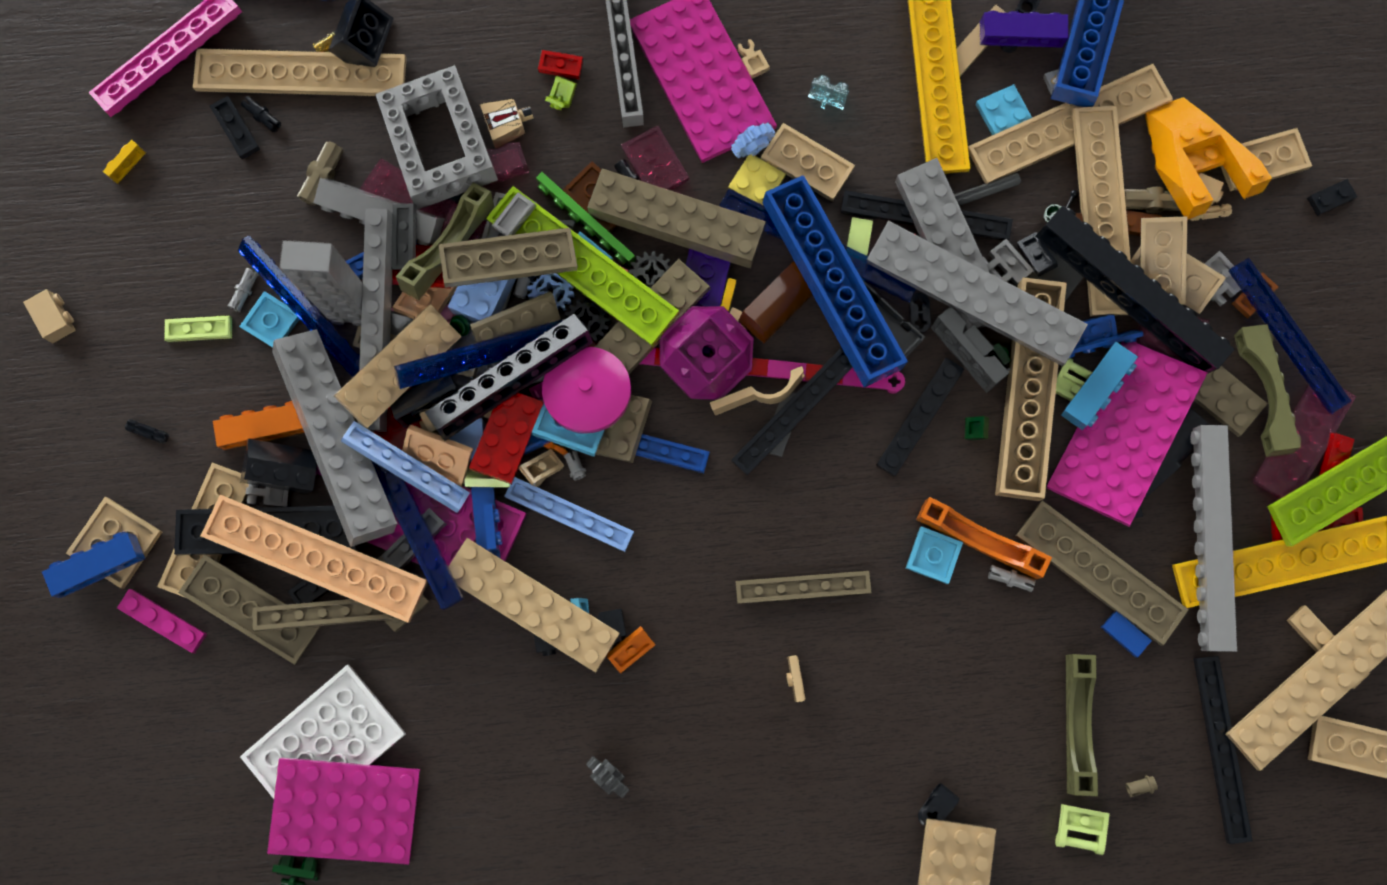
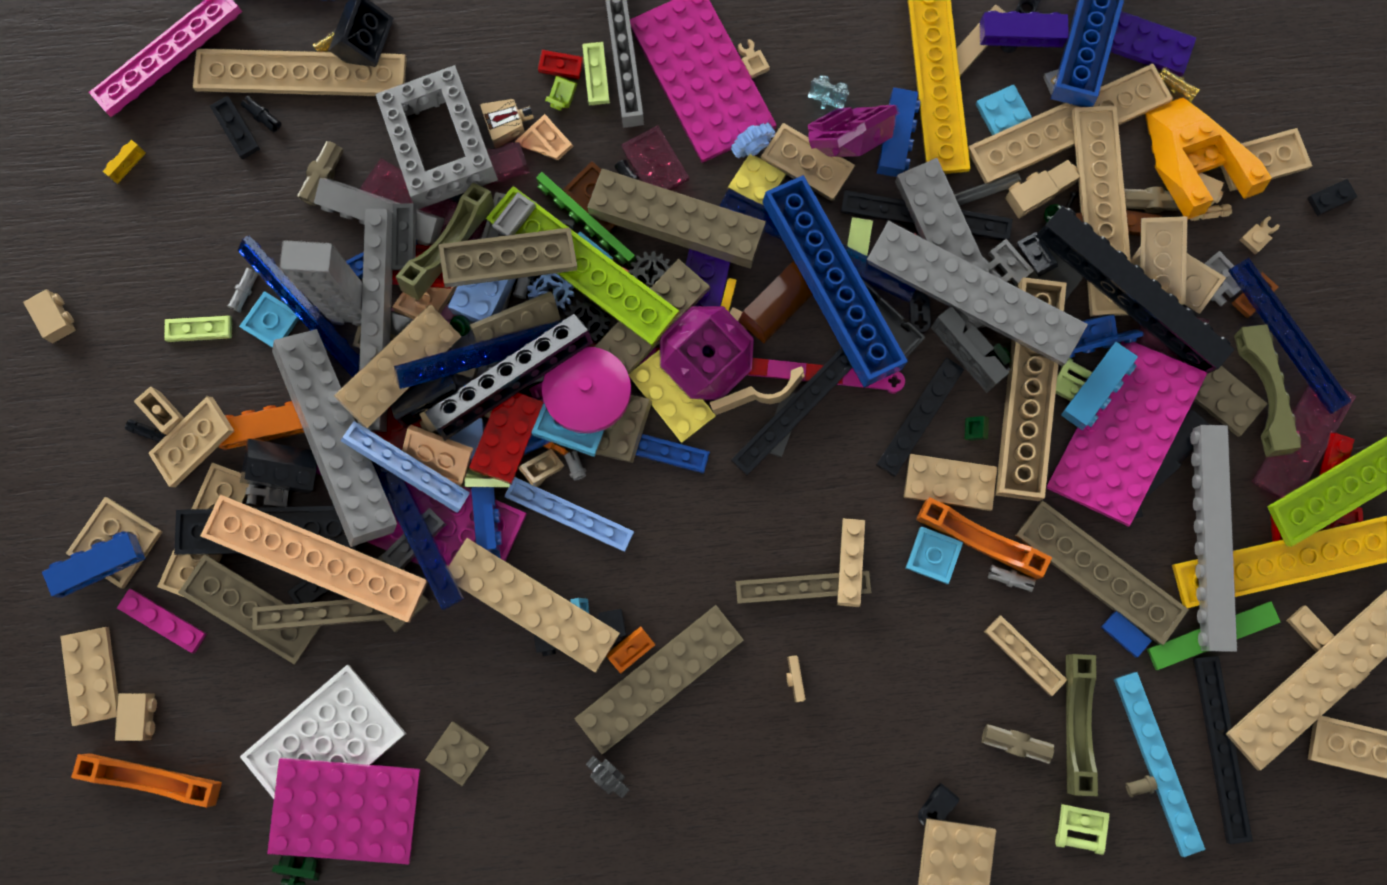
(90, 676): none -> tan plate
(135, 717): none -> tan brick
(145, 778): none -> orange arch
(159, 410): none -> tan brick
(191, 441): none -> tan plate
(457, 753): none -> dark tan plate
(545, 139): none -> light nougat wing
(596, 73): none -> yellowish green plate
(658, 679): none -> dark tan plate
(677, 410): none -> light yellow plate
(851, 563): none -> tan plate
(852, 131): none -> magenta piece
(894, 151): none -> blue brick
(950, 482): none -> tan plate
(1017, 743): none -> dark tan piece
(1025, 656): none -> tan plate
(1032, 193): none -> tan brick
(1064, 175): none -> tan brick
(1152, 44): none -> dark purple plate
(1159, 764): none -> medium azure plate
(1178, 84): none -> clear yellow pin
(1188, 646): none -> bright green tile
(1258, 236): none -> tan plate

